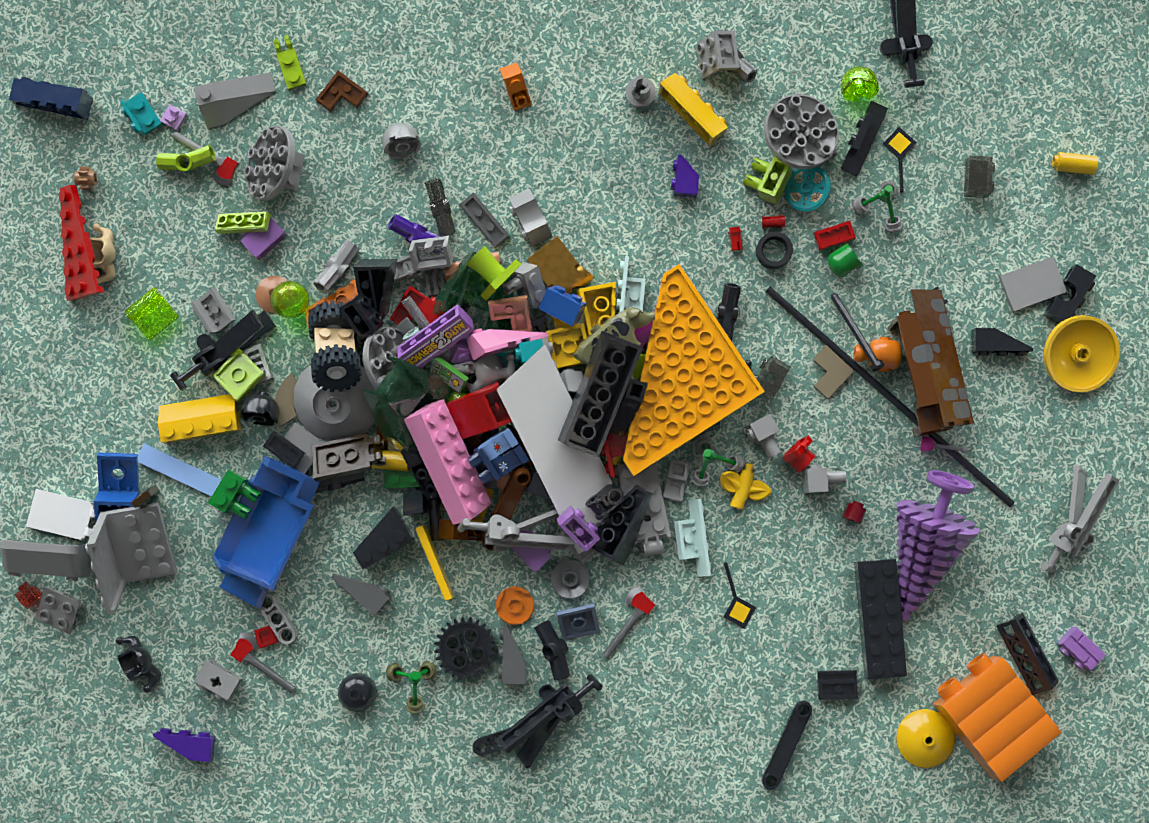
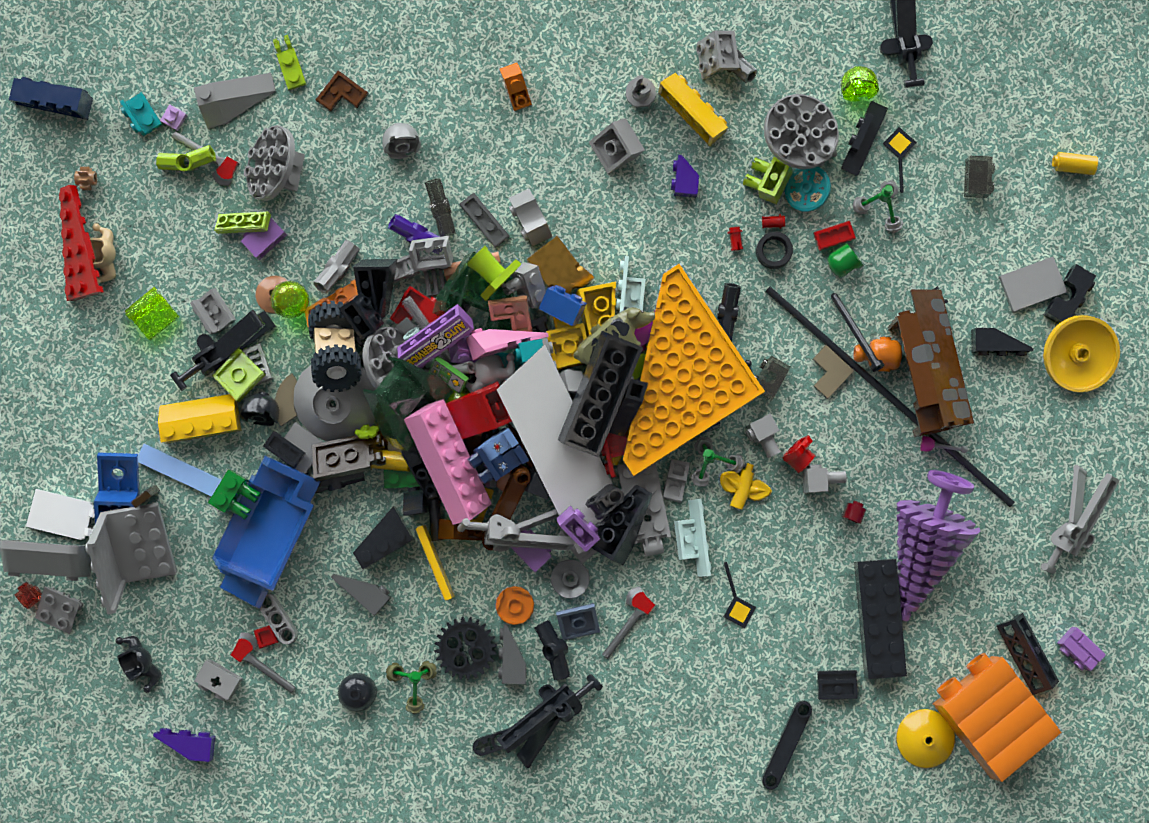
(367, 431): none -> lime plant
(616, 145): none -> light grey slope

